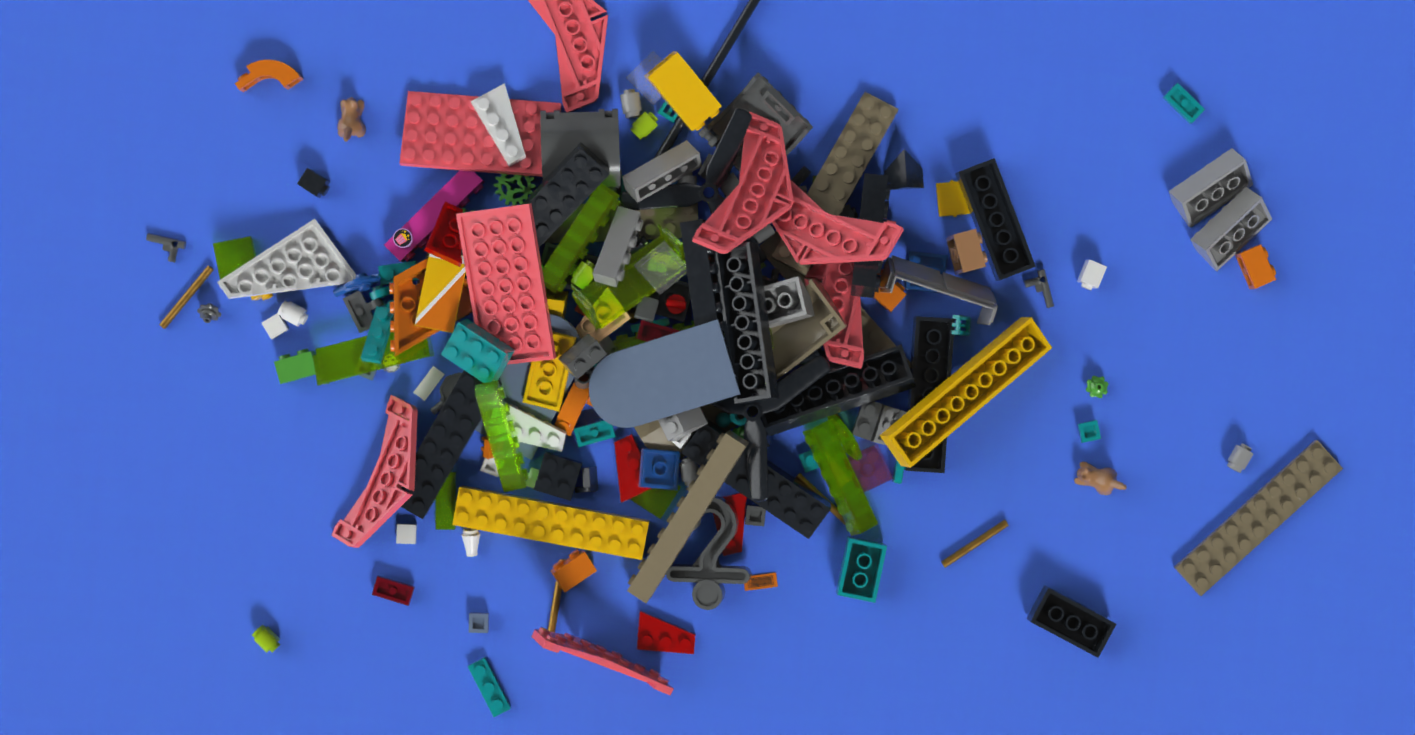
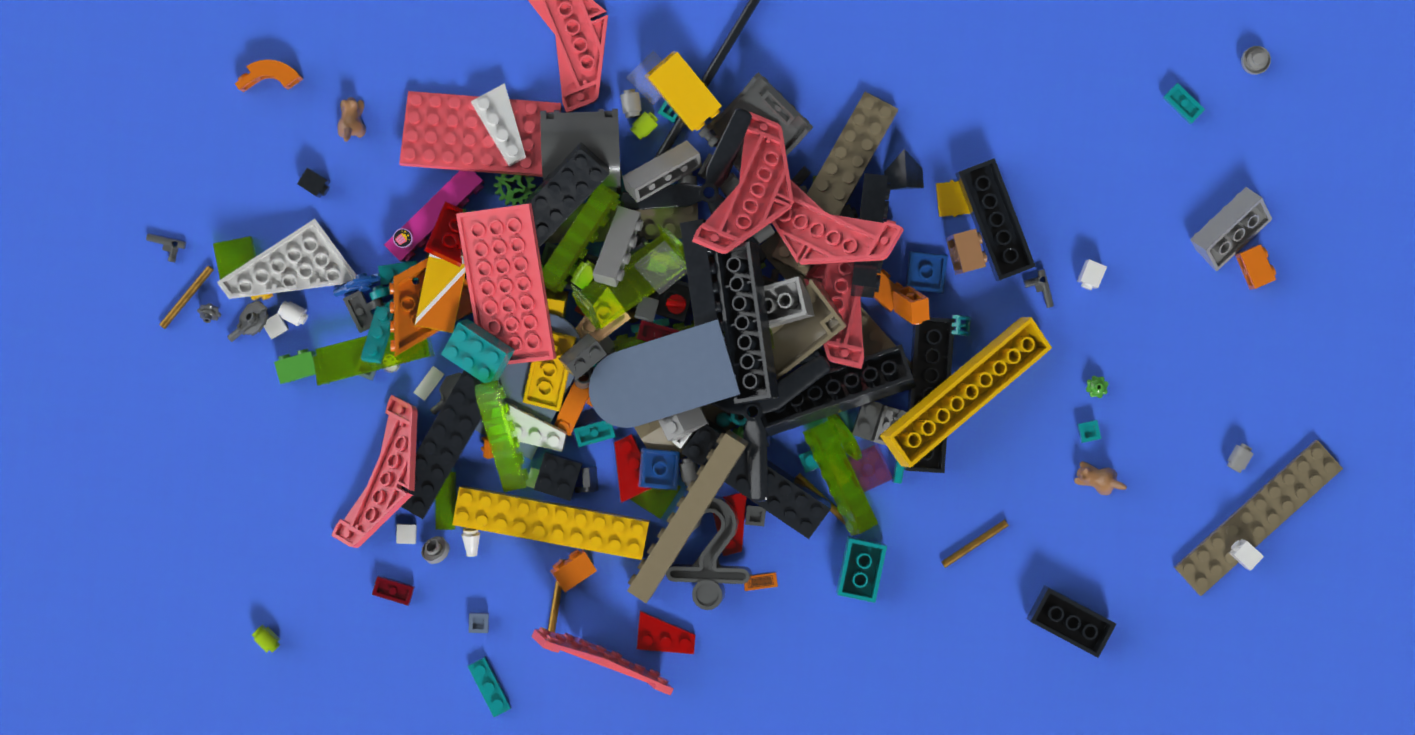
(251, 320): none -> dark grey piece
(435, 550): none -> light grey plate
(489, 467): white tile -> none
(911, 305): none -> orange brick
(945, 283): light grey piece -> none
(1211, 187): light grey slope -> none
(1245, 554): none -> white brick
(1255, 60): none -> light grey plate

